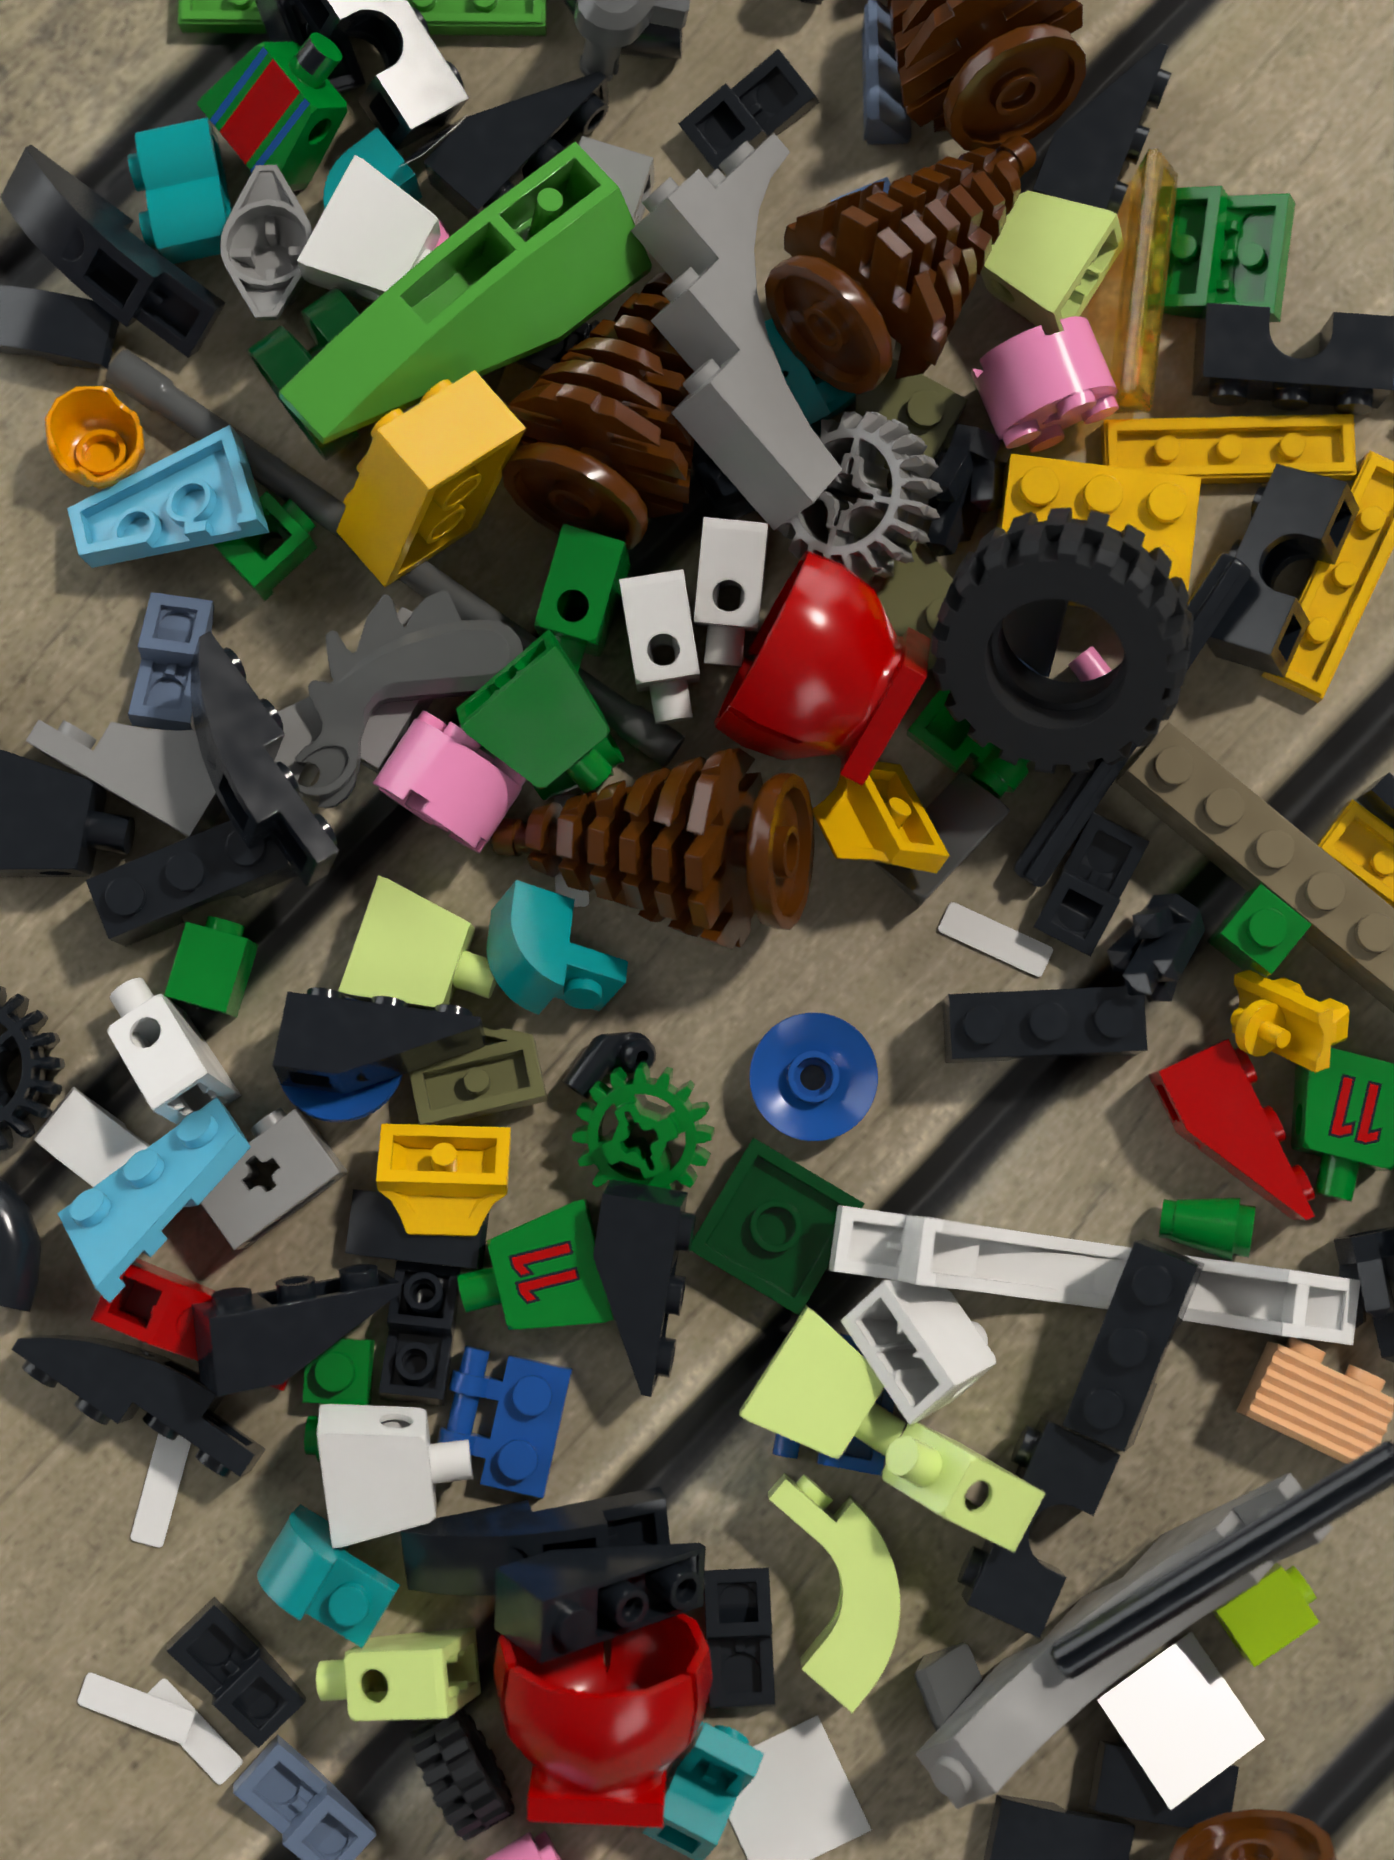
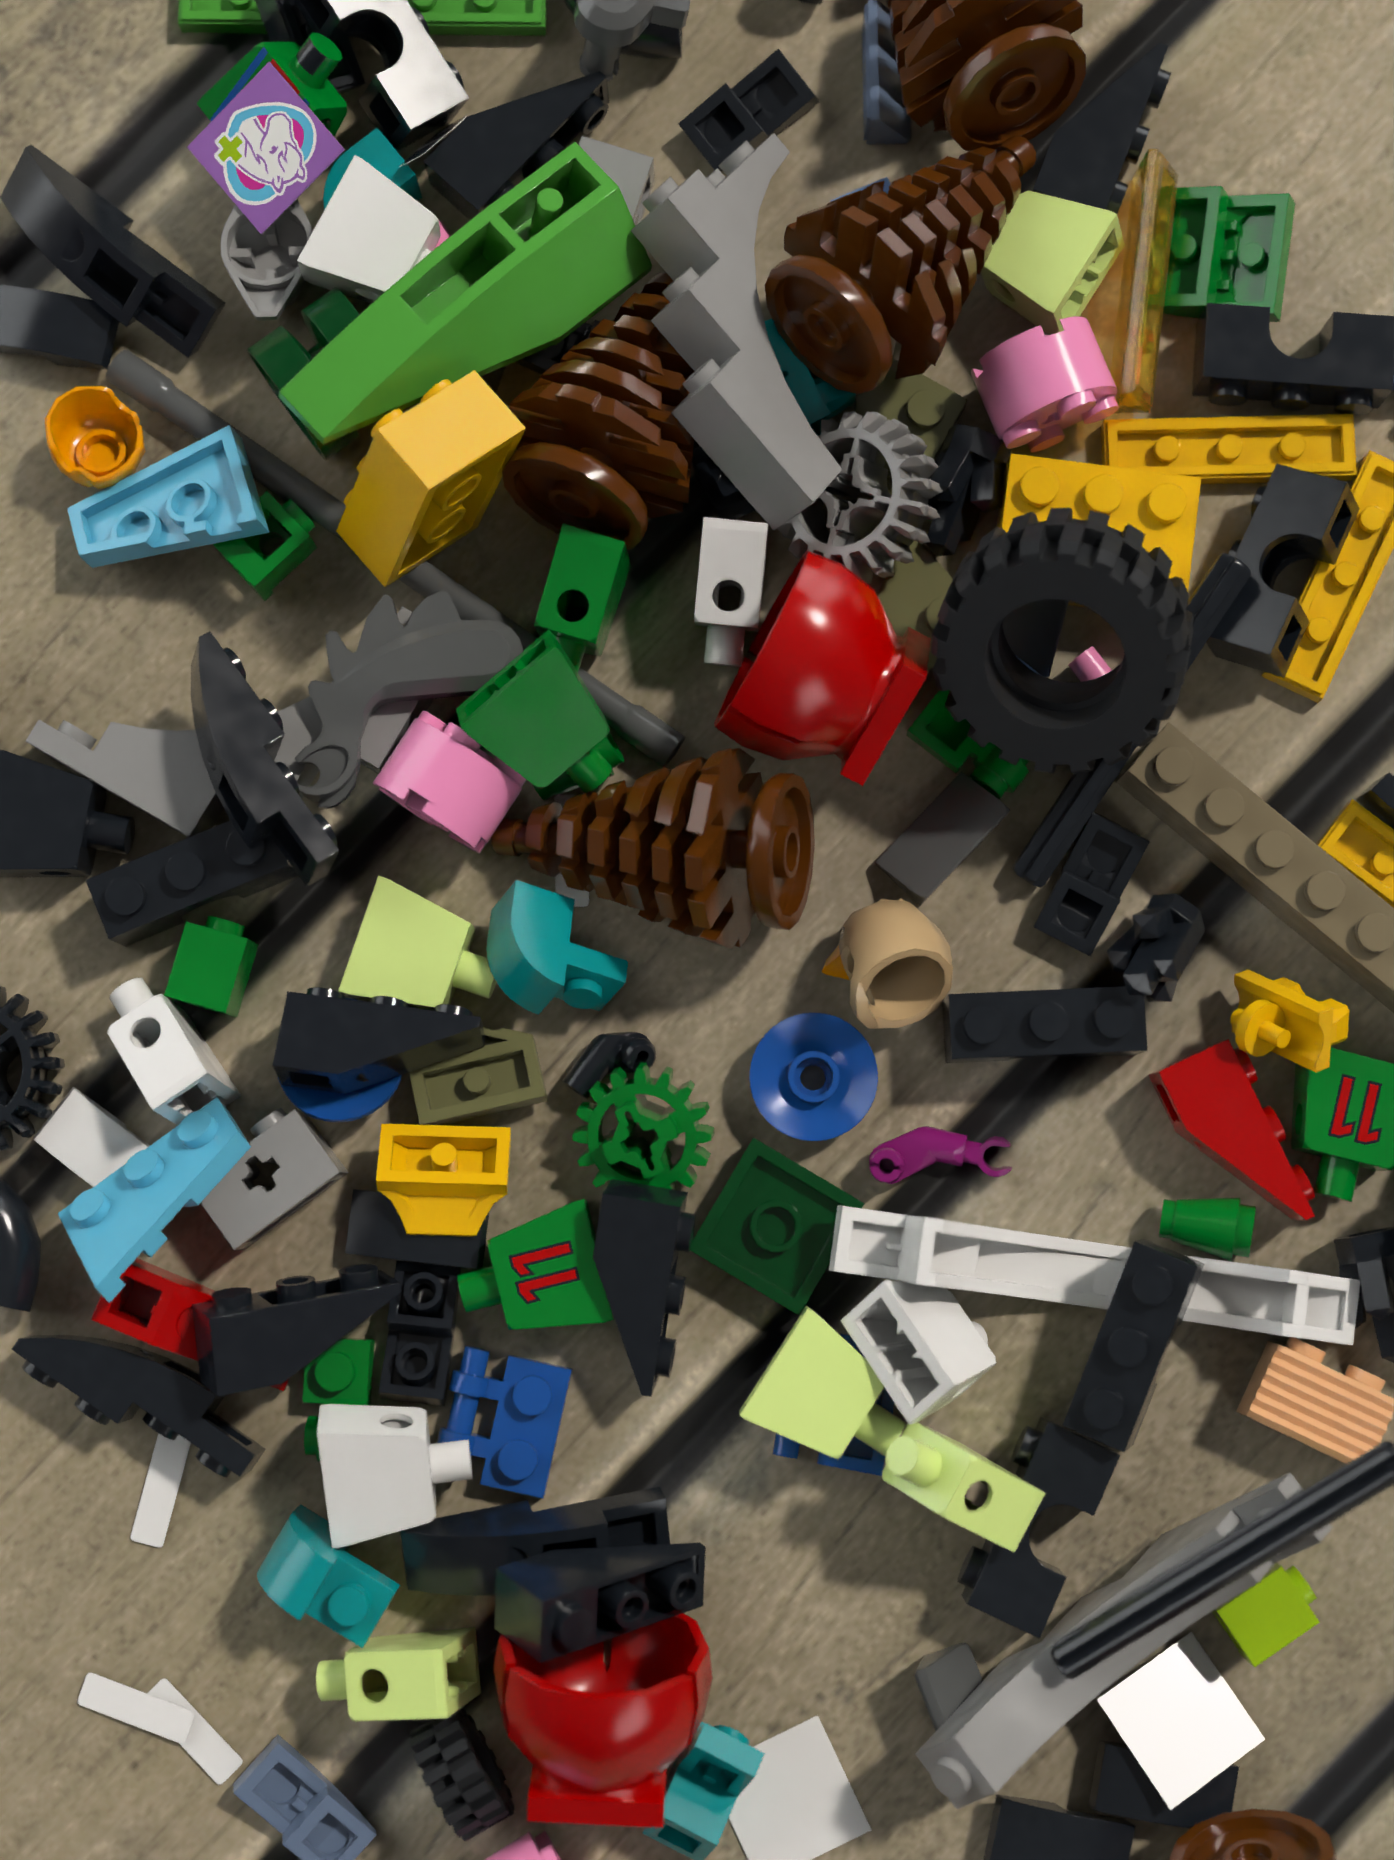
(166, 652): sand blue slope -> none
(184, 189): teal brick -> none
(237, 1671): black slope -> none
(265, 148): none -> sticker
(658, 616): white torso -> none
(740, 1638): black slope -> none
(865, 1624): yellowish green arch -> none
(880, 822): yellow slope -> none
(894, 961): none -> tan piece
(927, 1145): none -> magenta arm
(995, 939): white sticker -> none
(1259, 931): green brick -> none

